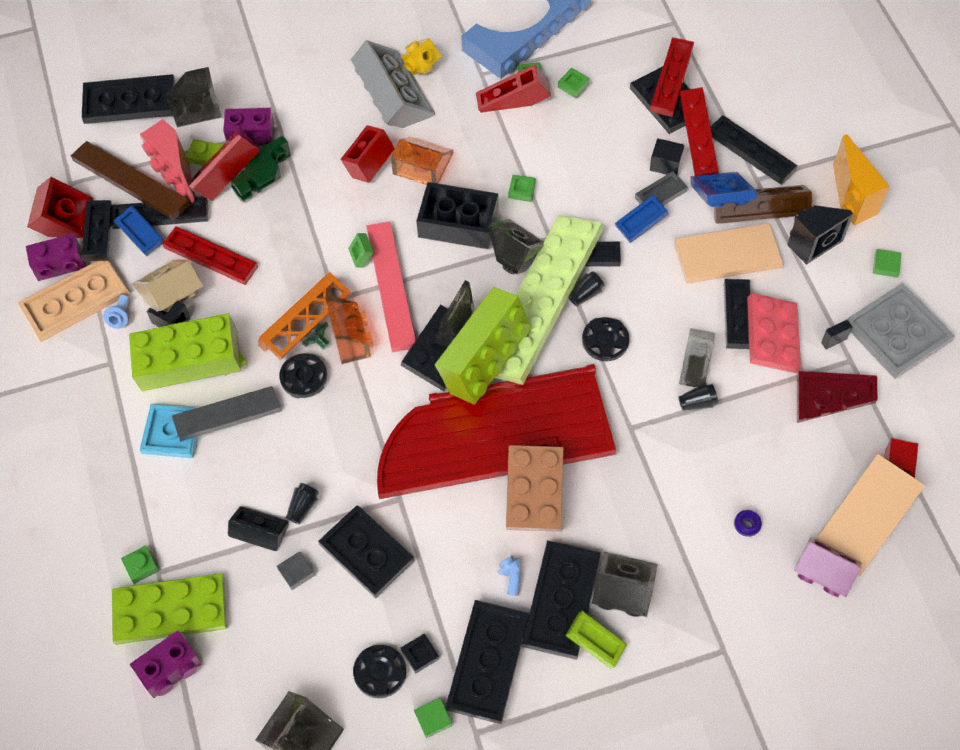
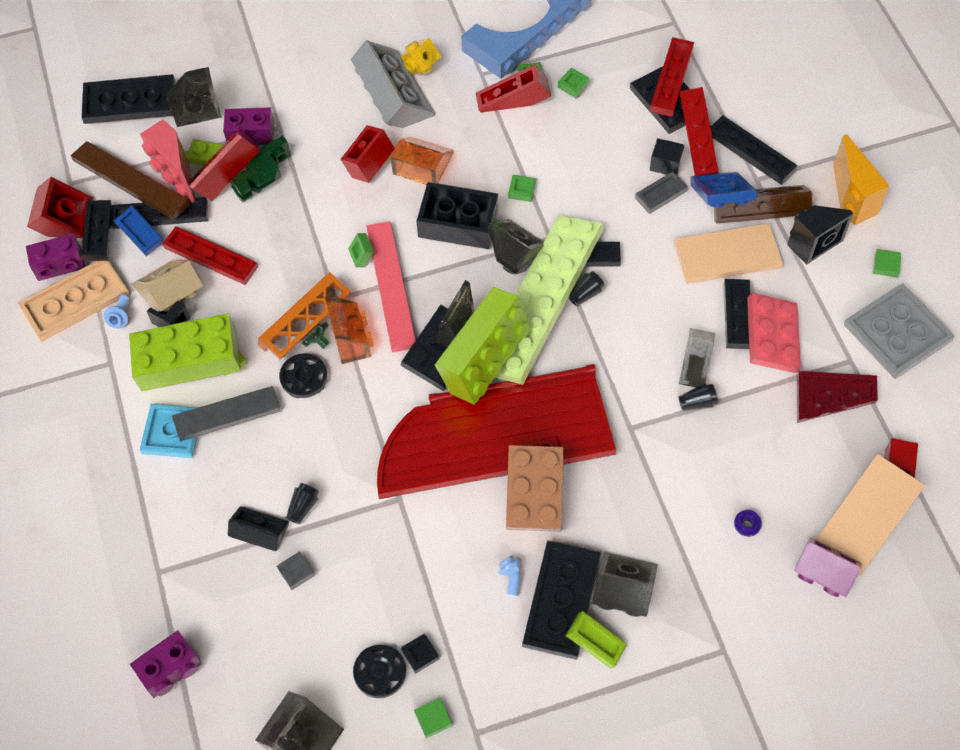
(139, 564): bright green plate -> none
(168, 606): lime plate -> none
(366, 551): black plate -> none
(487, 662): black plate -> none
(605, 338): black wheel -> none
(641, 218): blue tile -> none
(836, 334): black tile -> none

